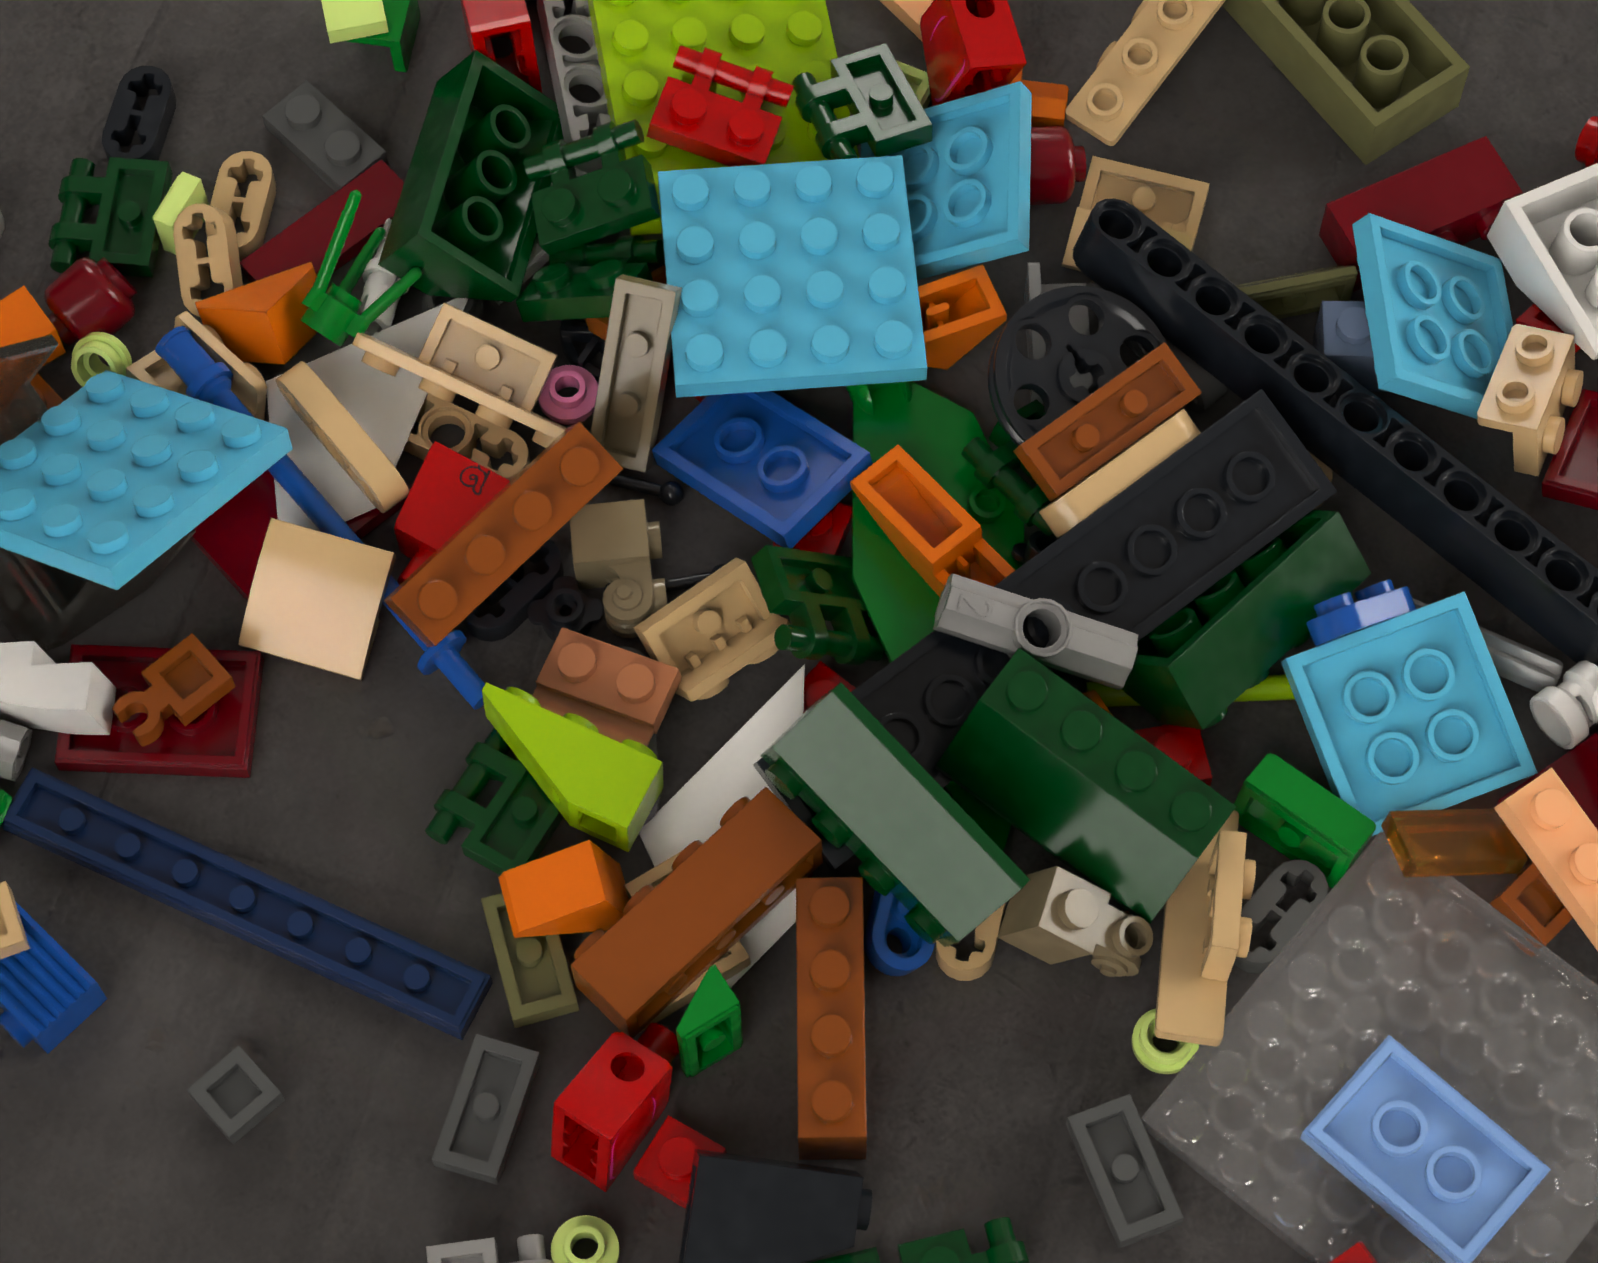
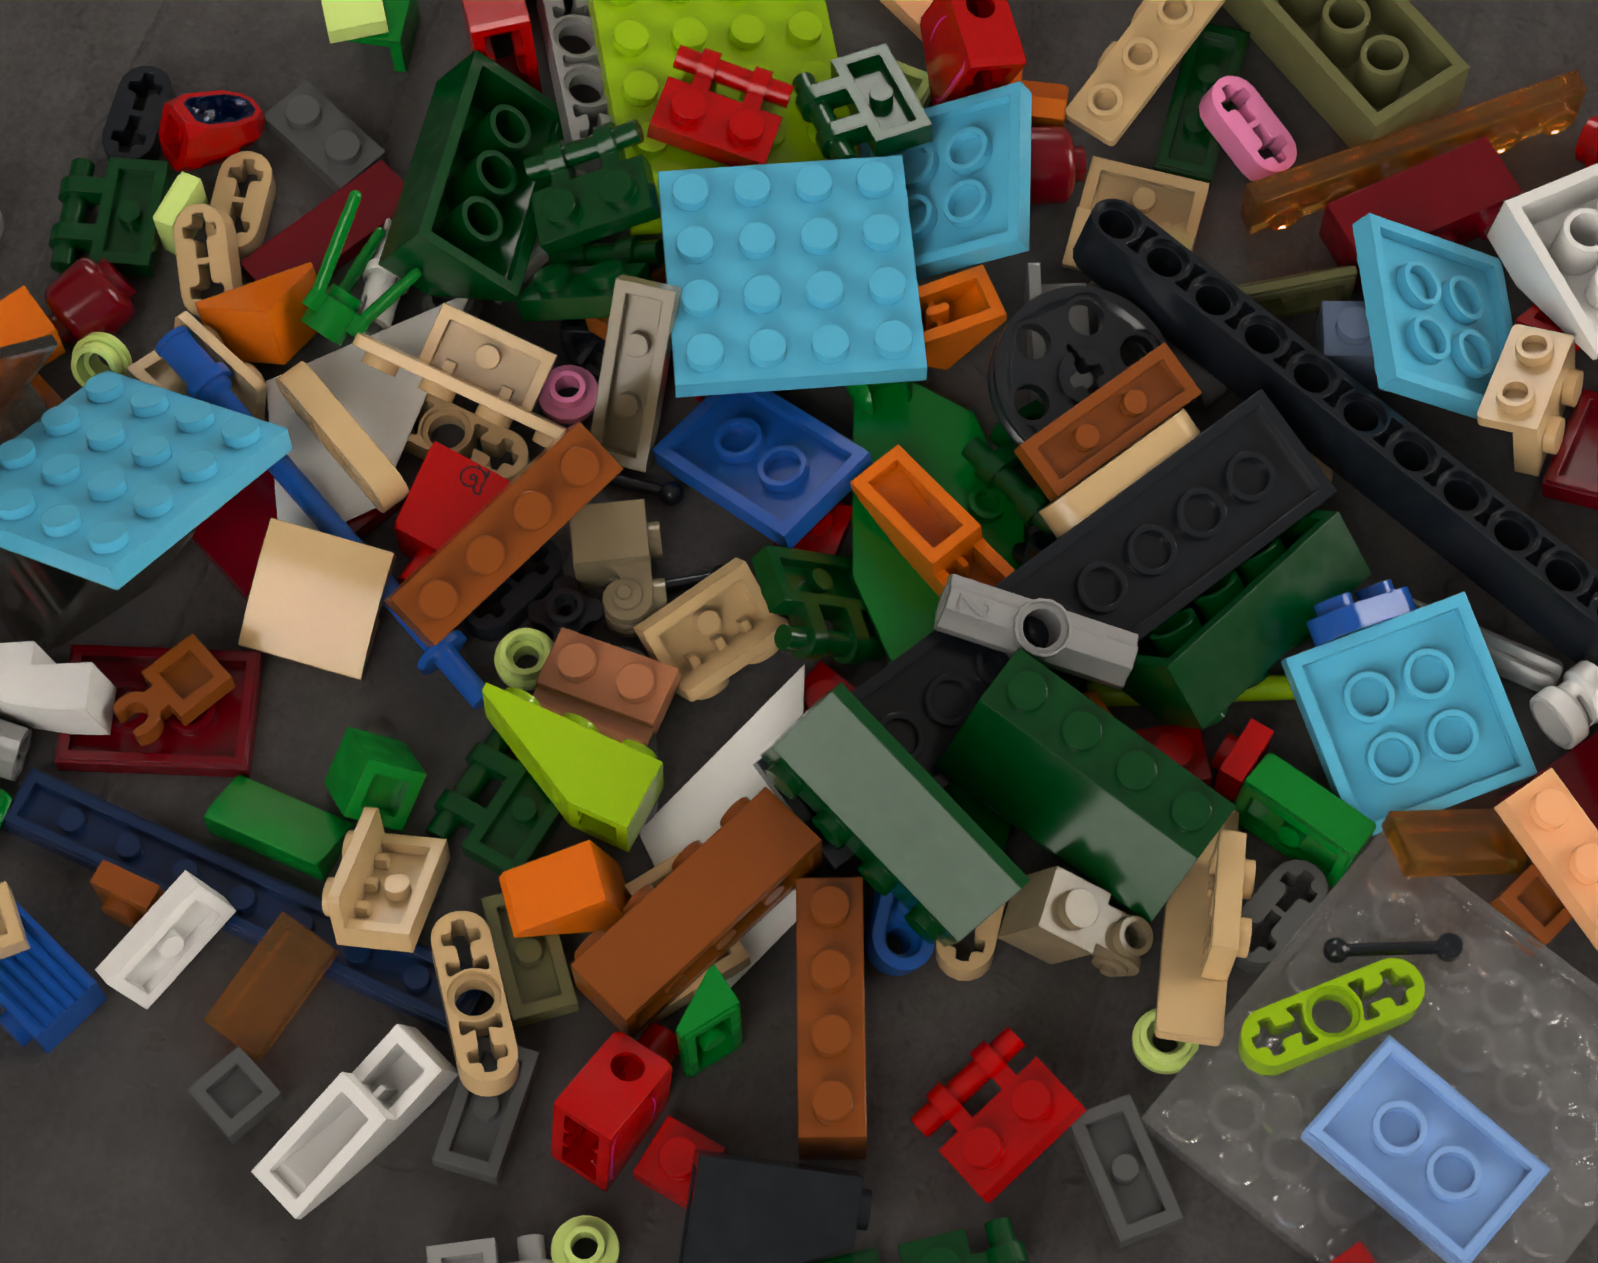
(123, 893): none -> dark orange plate
(165, 940): none -> white plate
(208, 128): none -> red rock
(271, 986): none -> clear orange tile
(278, 827): none -> green slope
(355, 1120): none -> white slope
(375, 774): none -> green panel
(383, 886): none -> tan bracket
(465, 1028): none -> tan beam
(515, 645): none -> yellowish green plate
(1011, 1127): none -> red plate
(1186, 143): none -> dark green tile
(1239, 757): none -> red plate
(1247, 129): none -> bright pink beam
(1382, 1014): none -> lime beam
(1447, 948): none -> black hinge
(1505, 120): none -> clear orange plate

